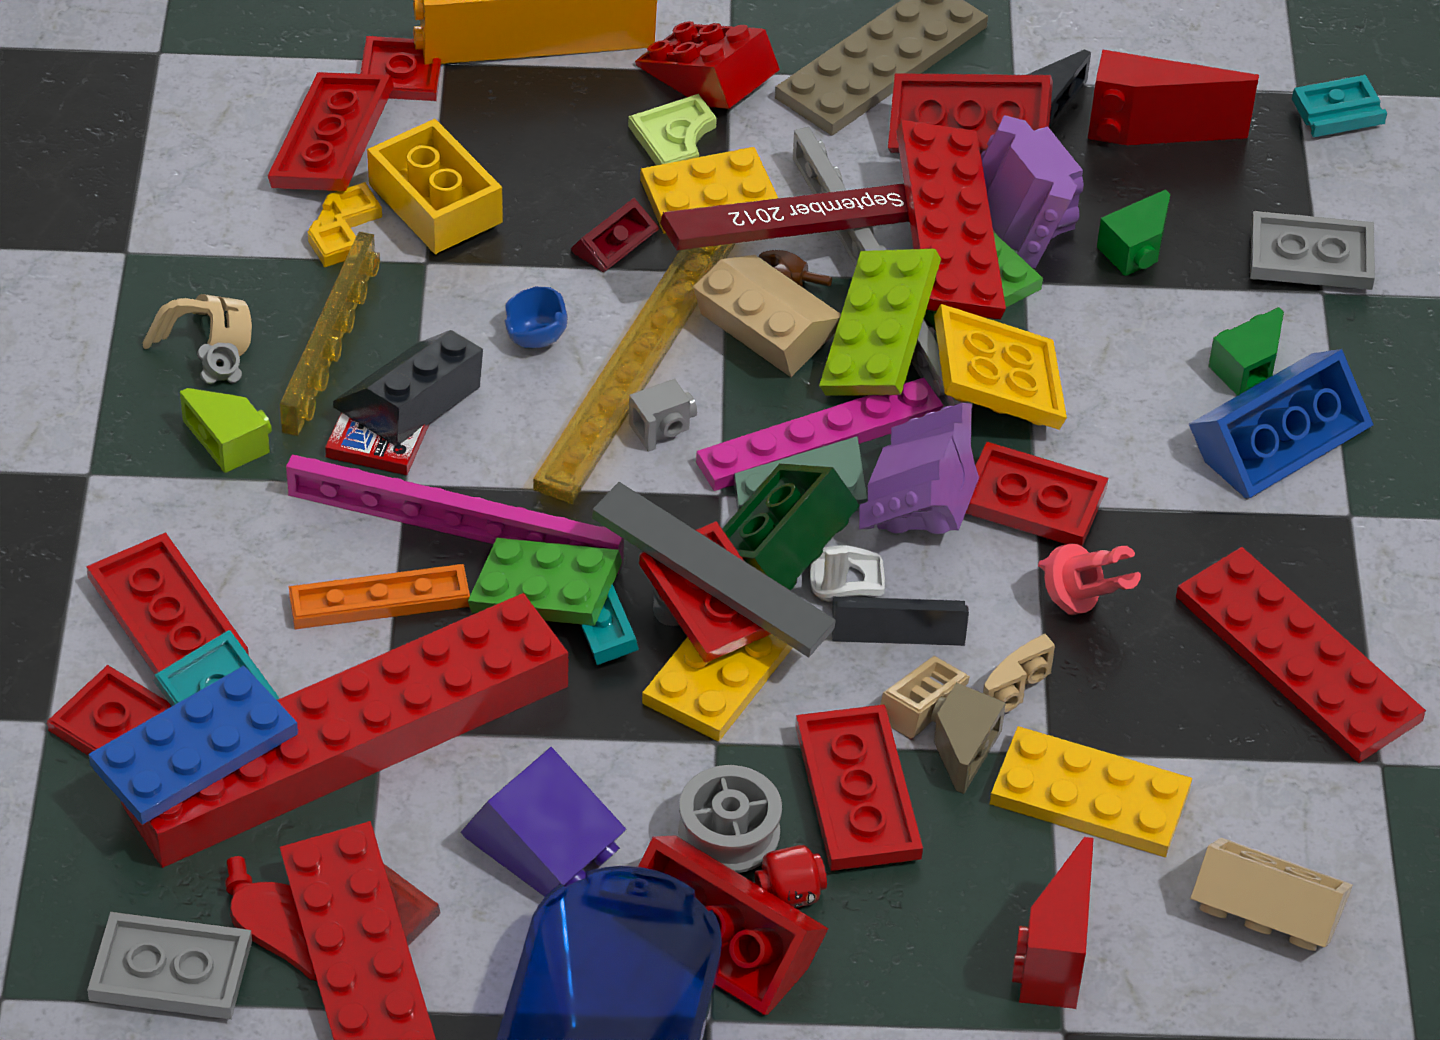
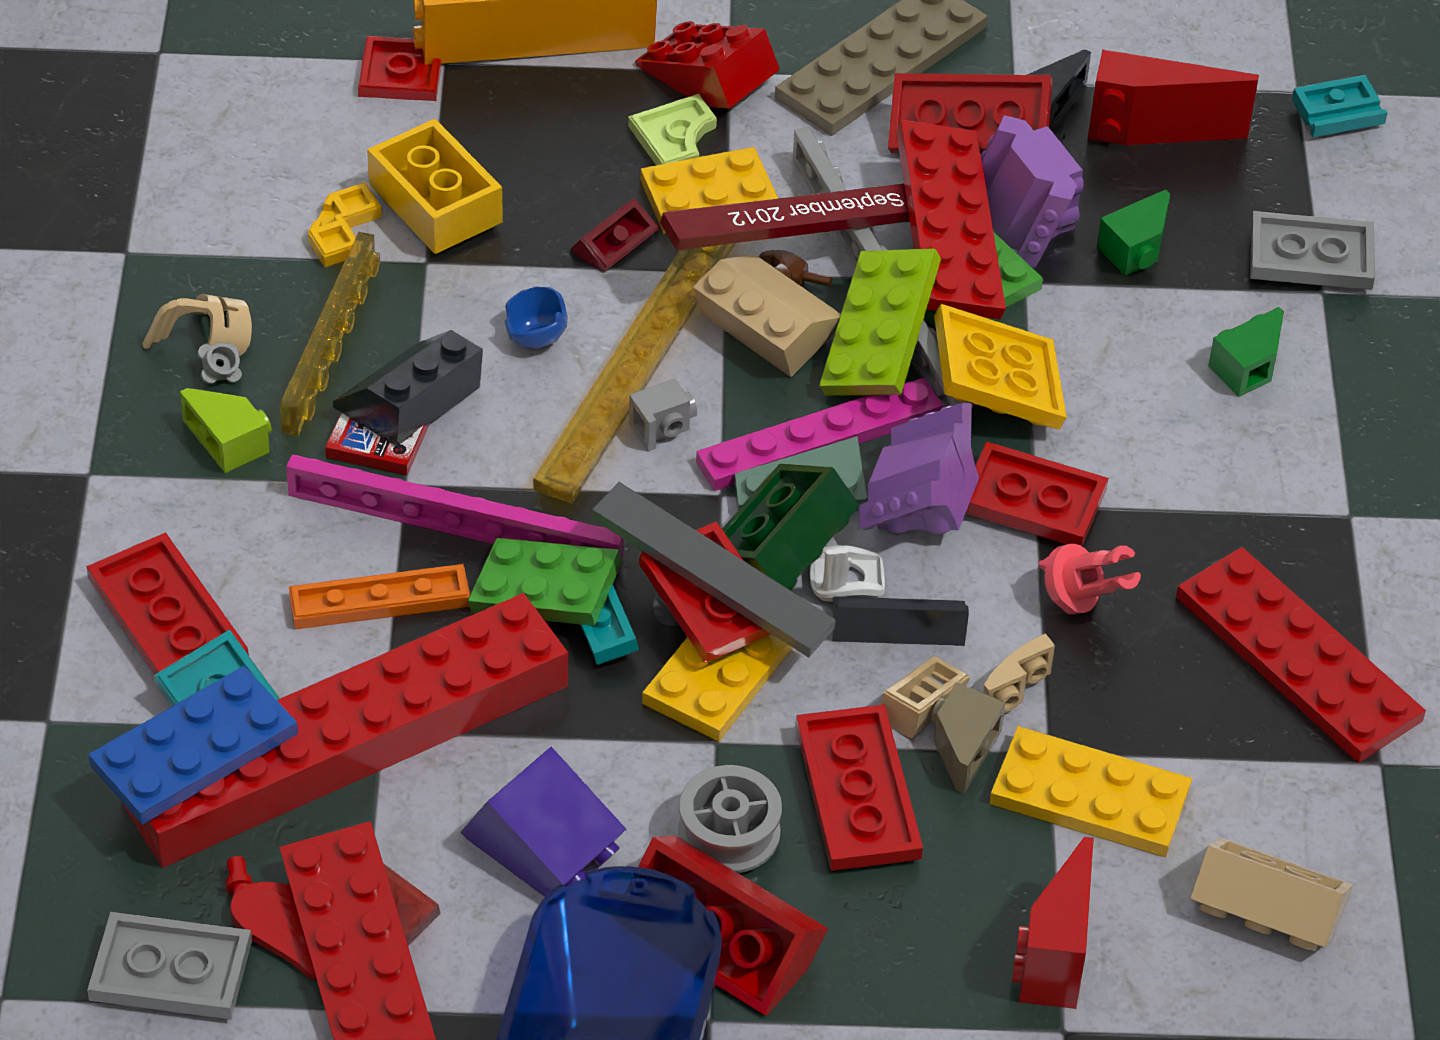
(104, 711): red tile -> none
(331, 131): red plate -> none
(793, 875): red head -> none
(1282, 423): blue slope -> none

